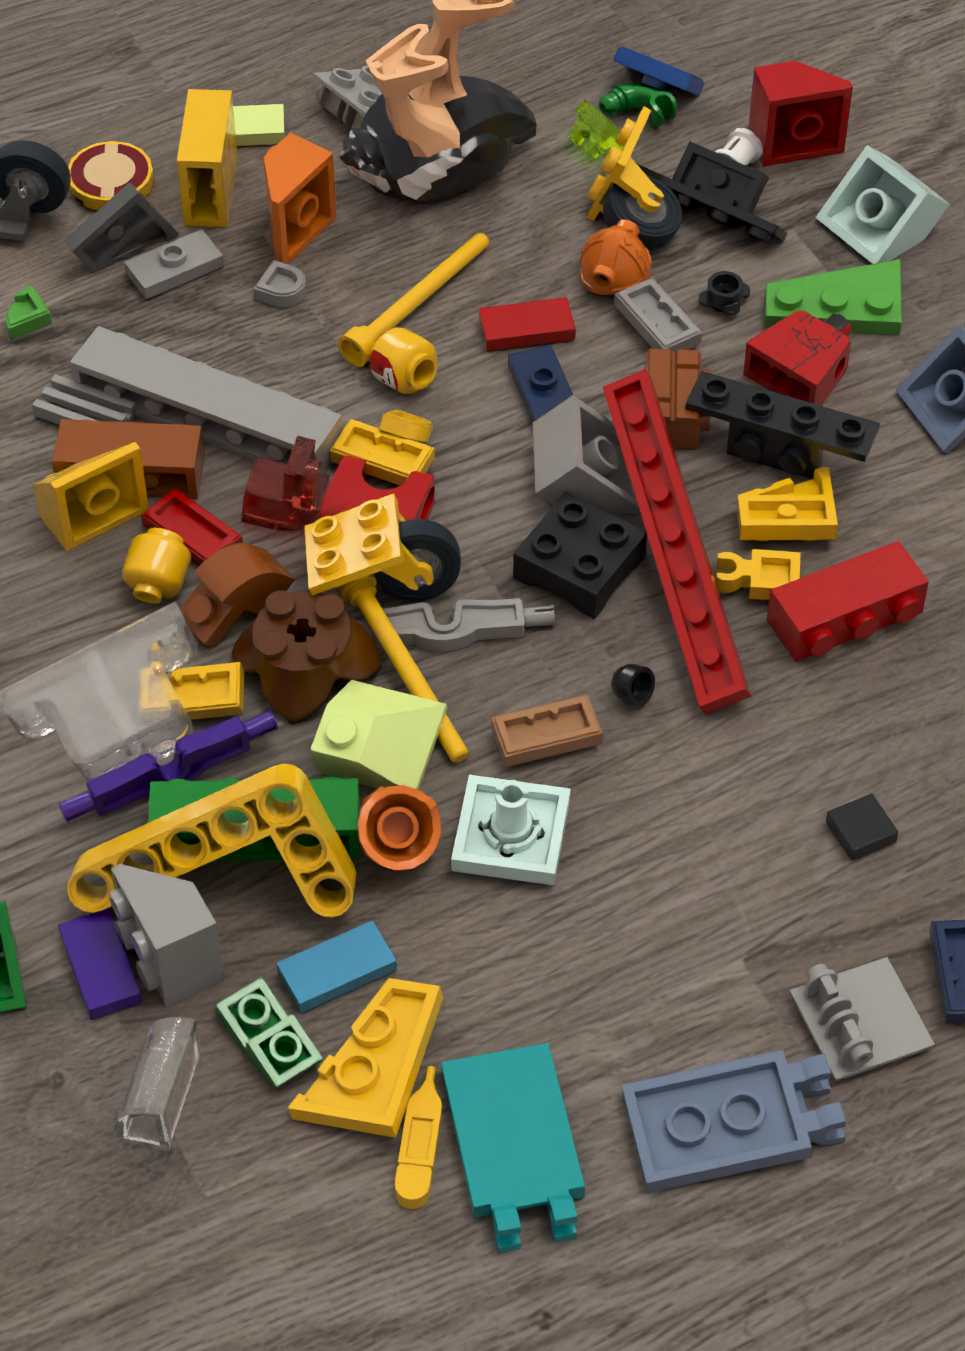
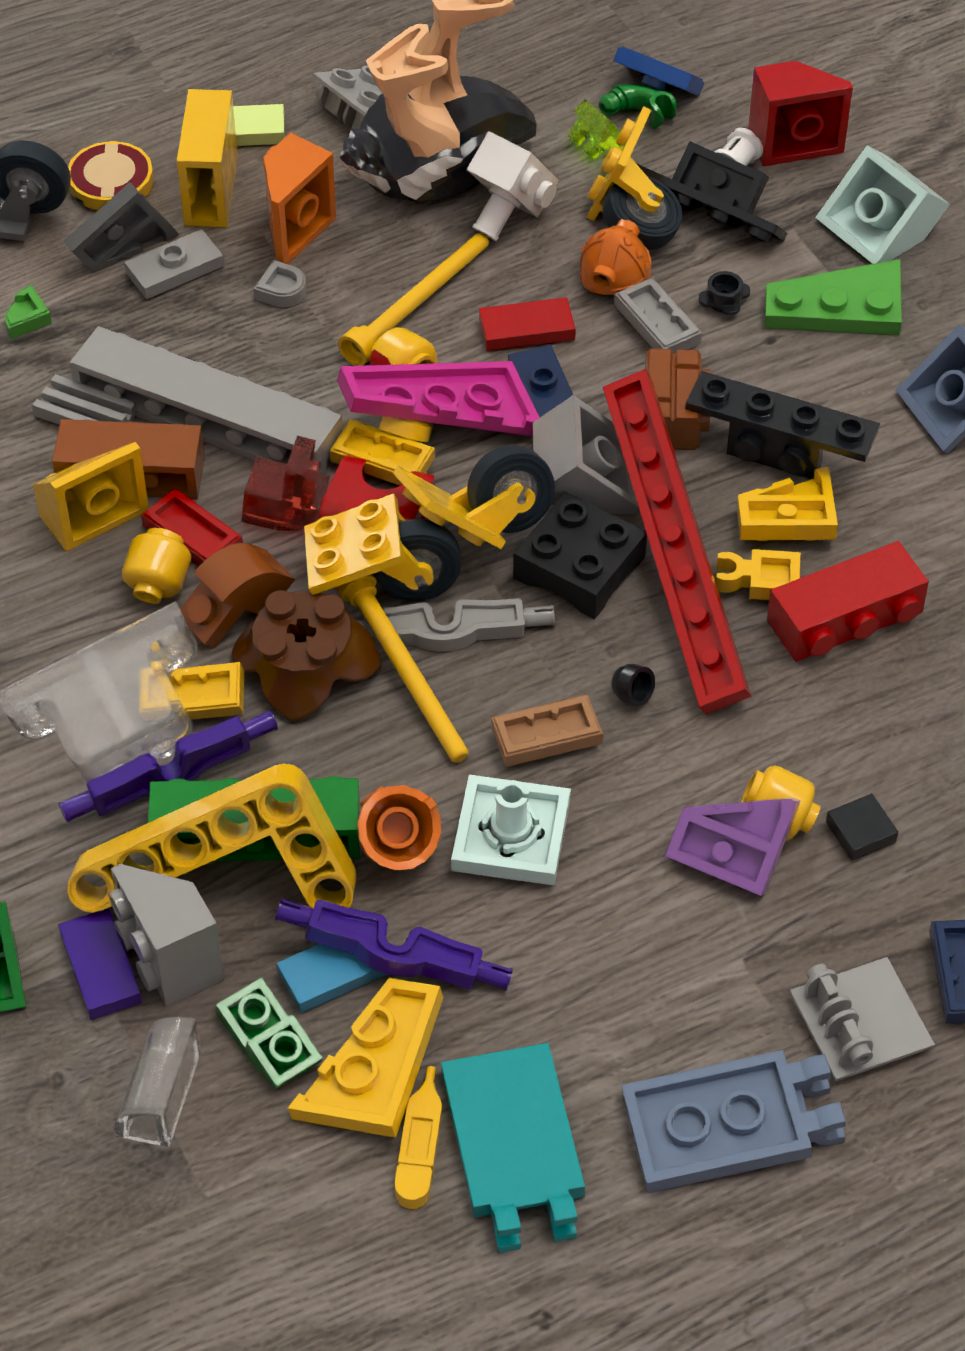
(365, 937): none -> dark purple piece
(377, 736): yellowish green slope -> none
(442, 393): none -> dark pink wing
(504, 494): none -> plate
(514, 181): none -> white brick
(734, 840): none -> medium lavender wing
(780, 784): none -> yellow head
(800, 356): red torso -> none

